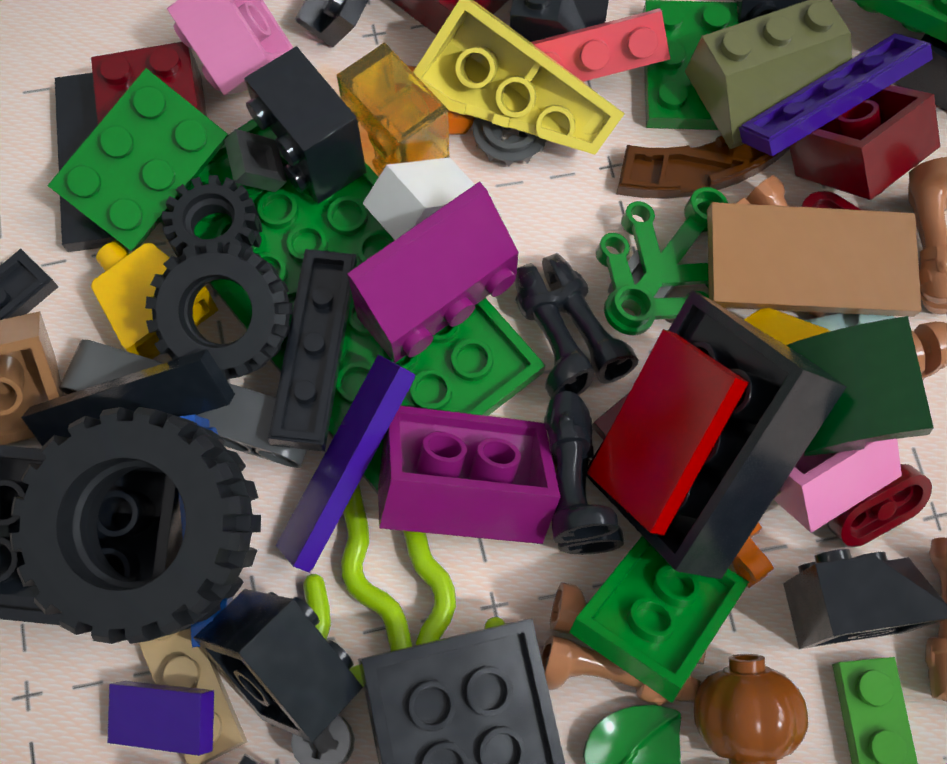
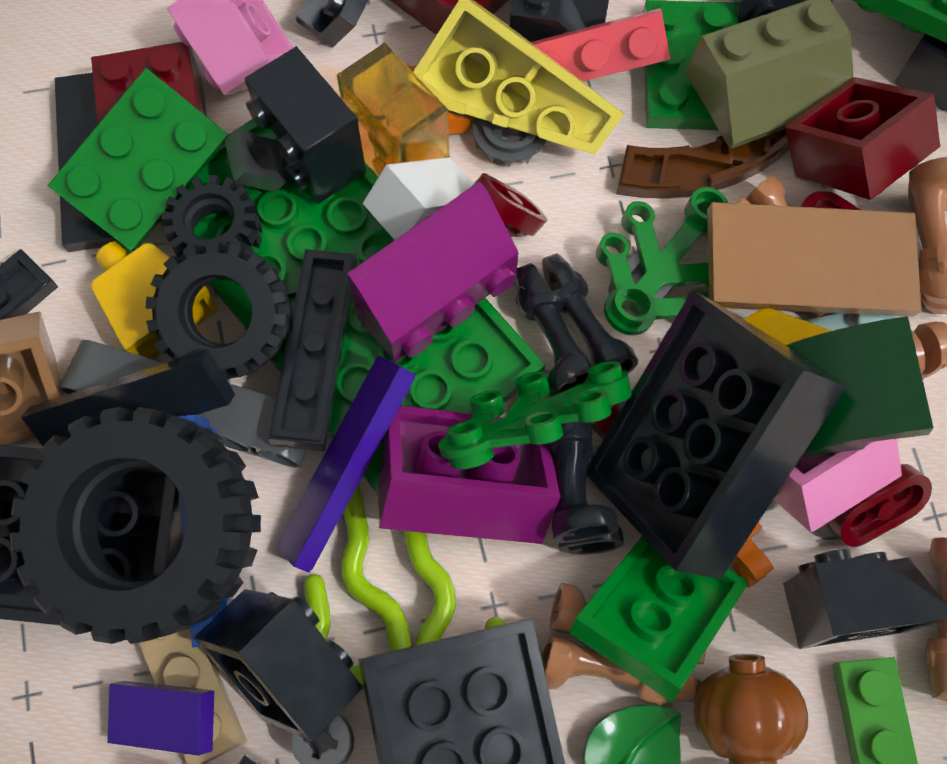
(514, 208): none -> dark red plate
(530, 420): none -> green plant
(666, 430): red tile -> none
(835, 93): dark purple tile -> none

